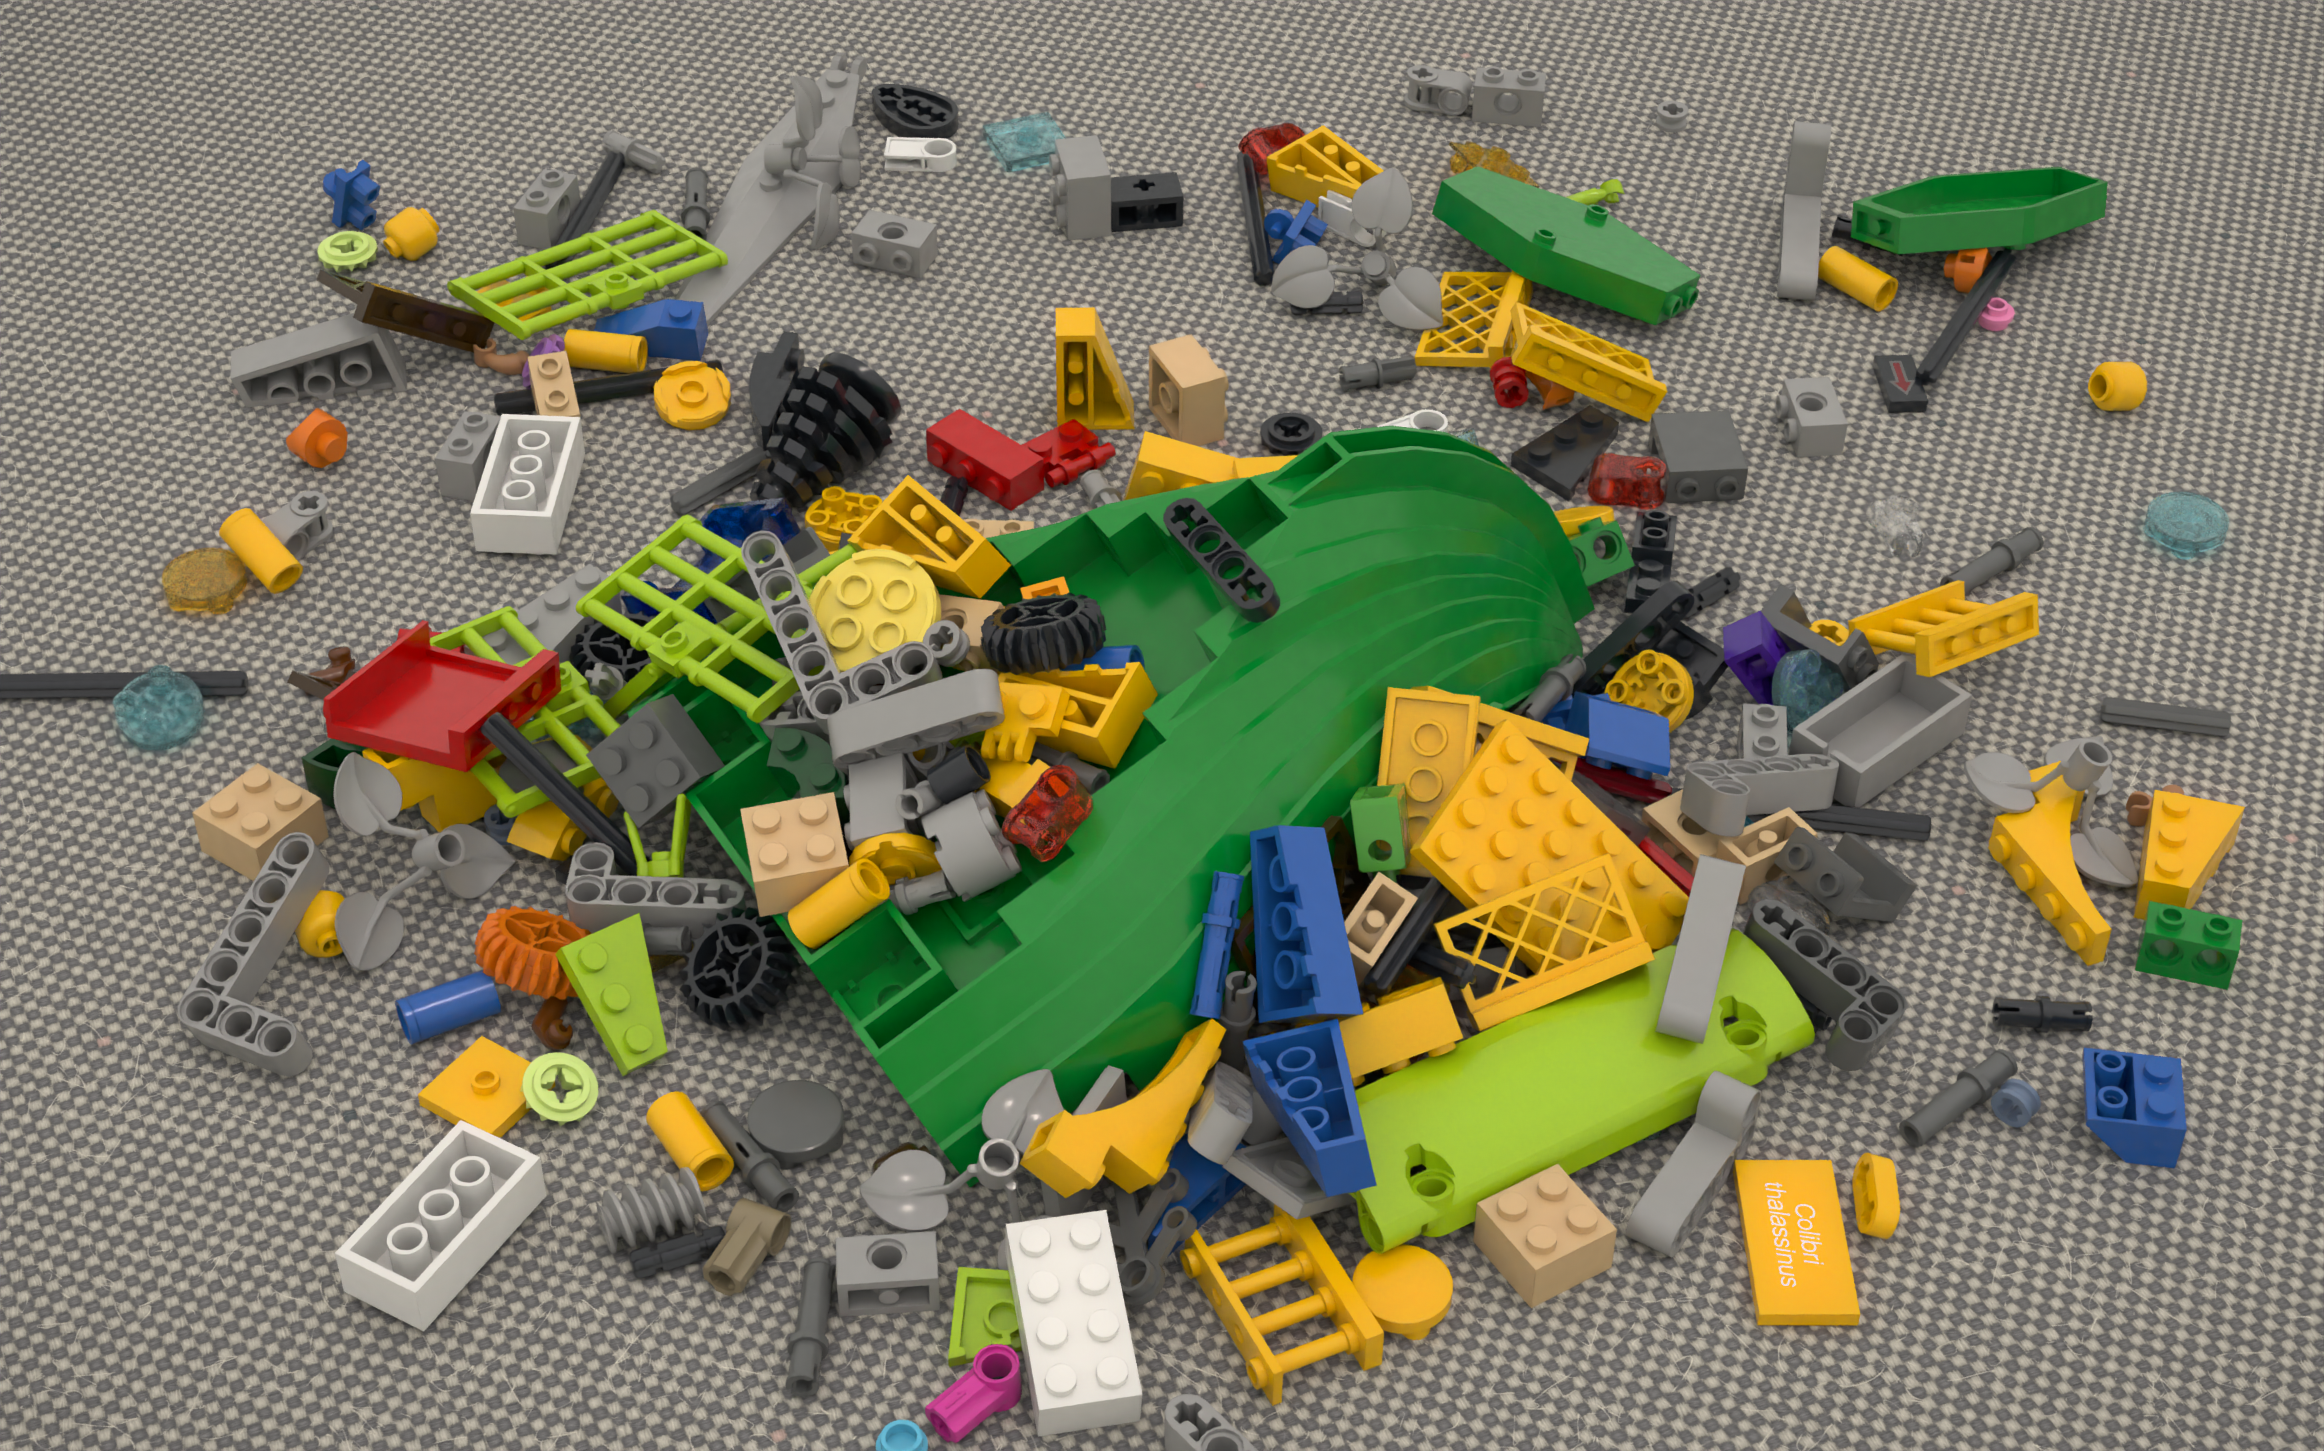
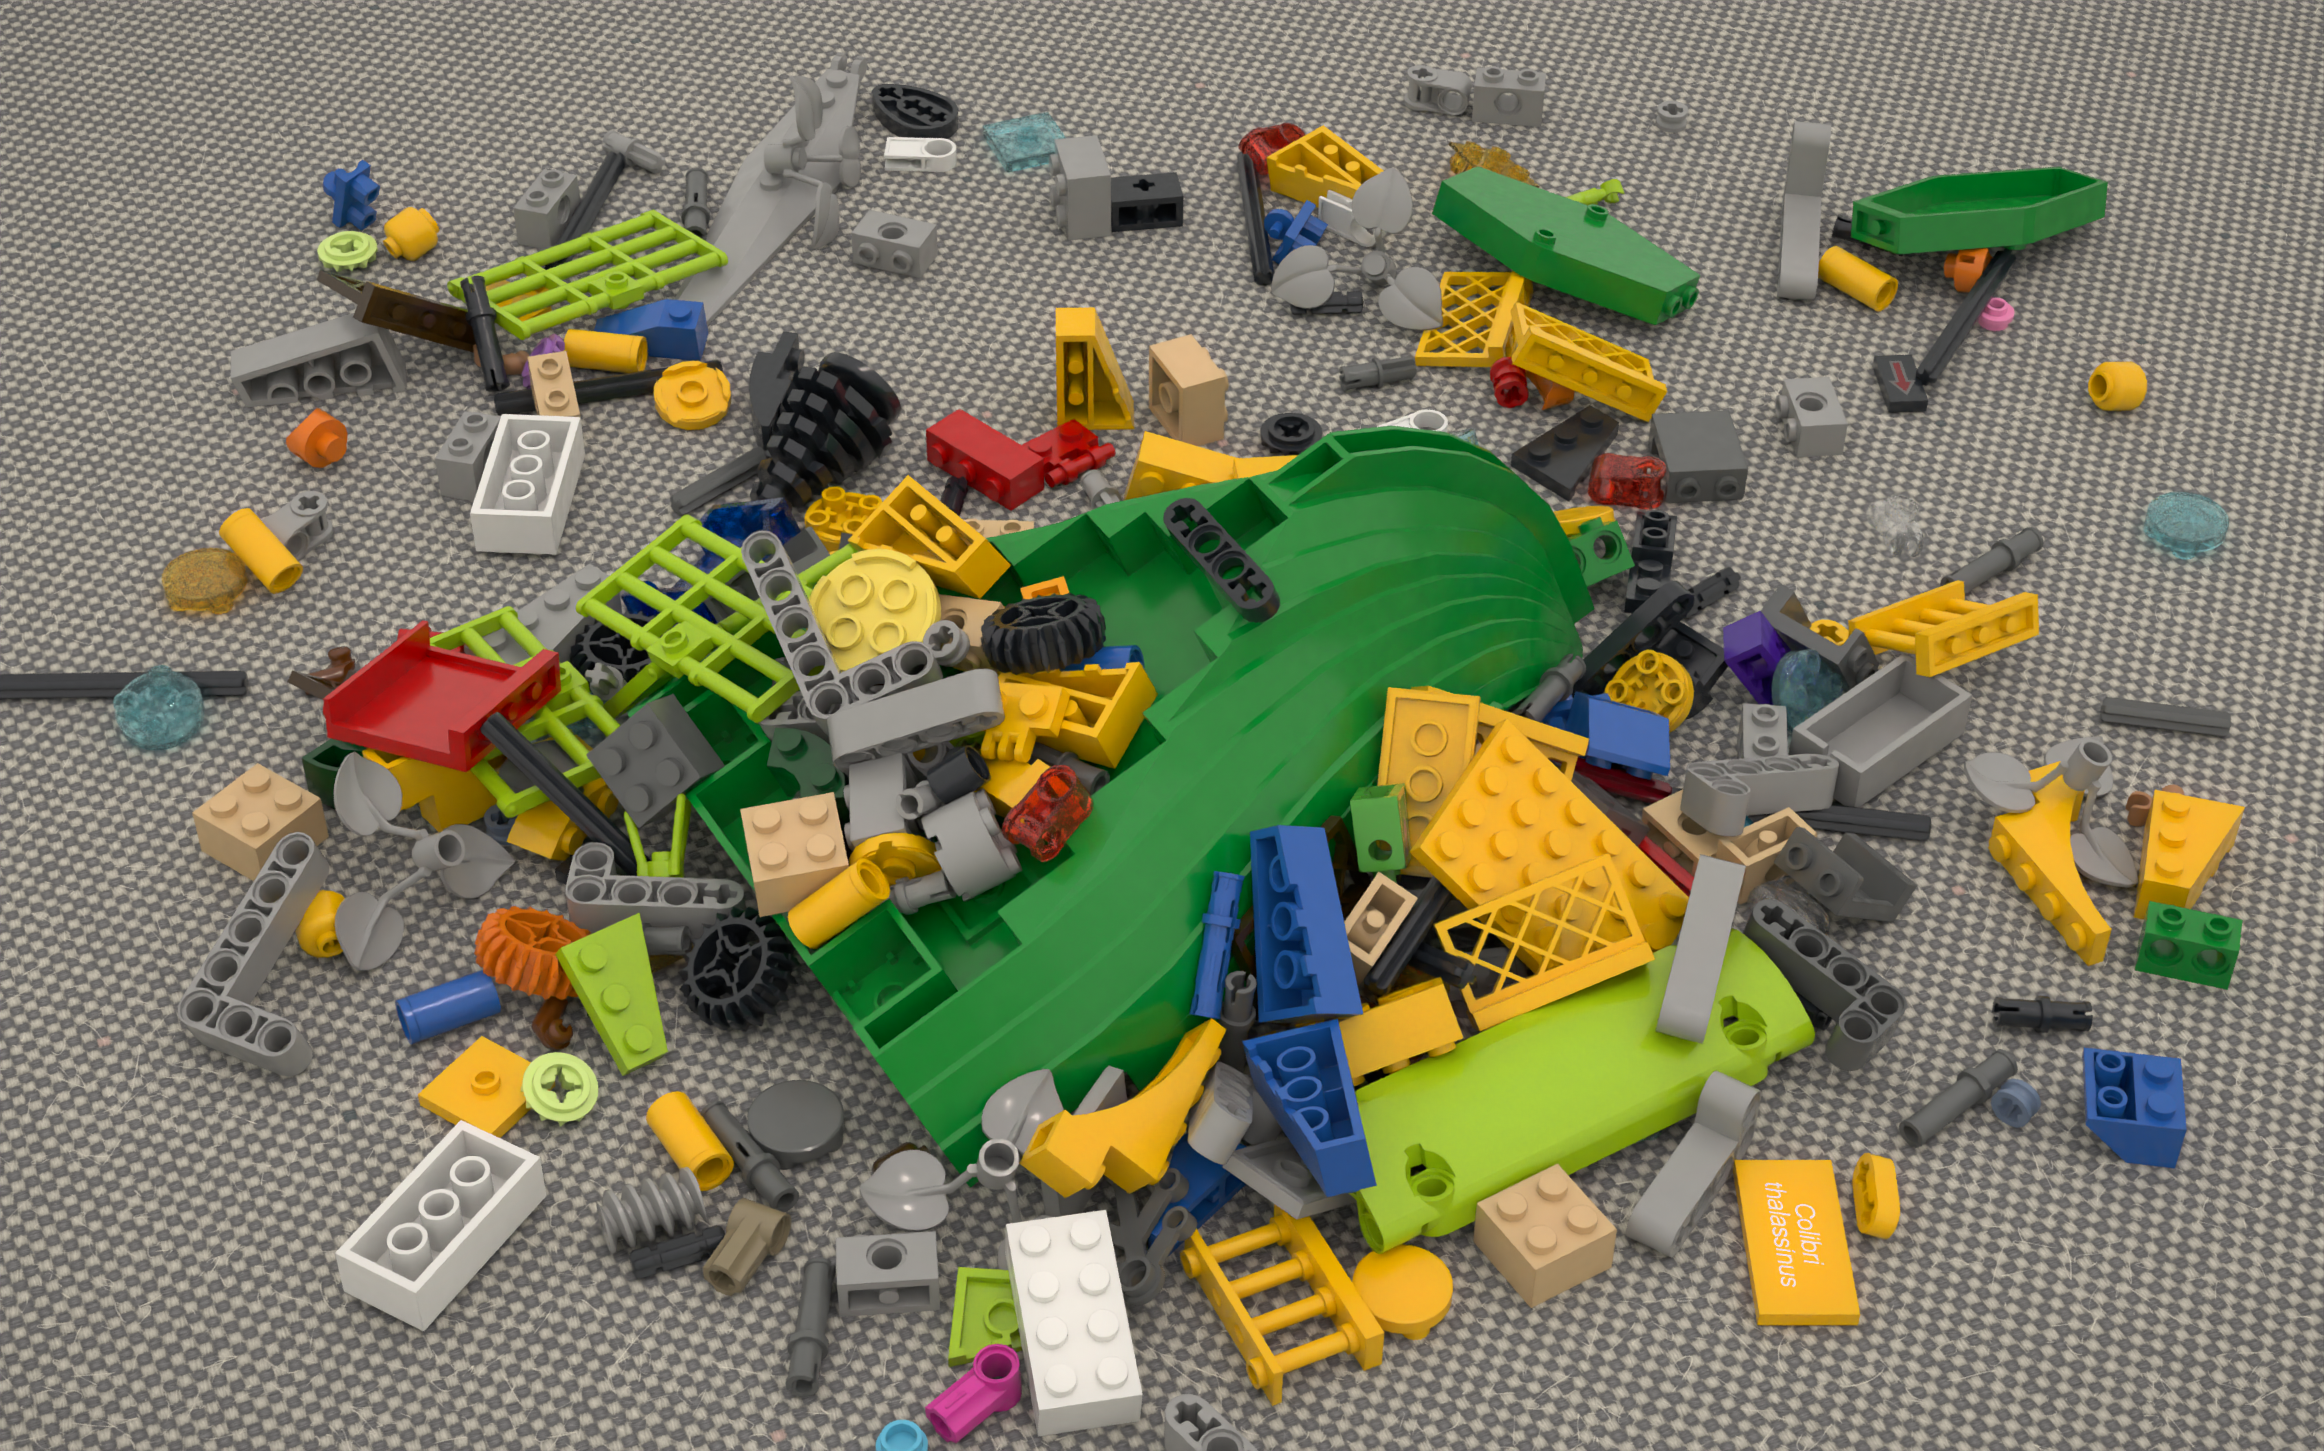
(482, 319): none -> black pin

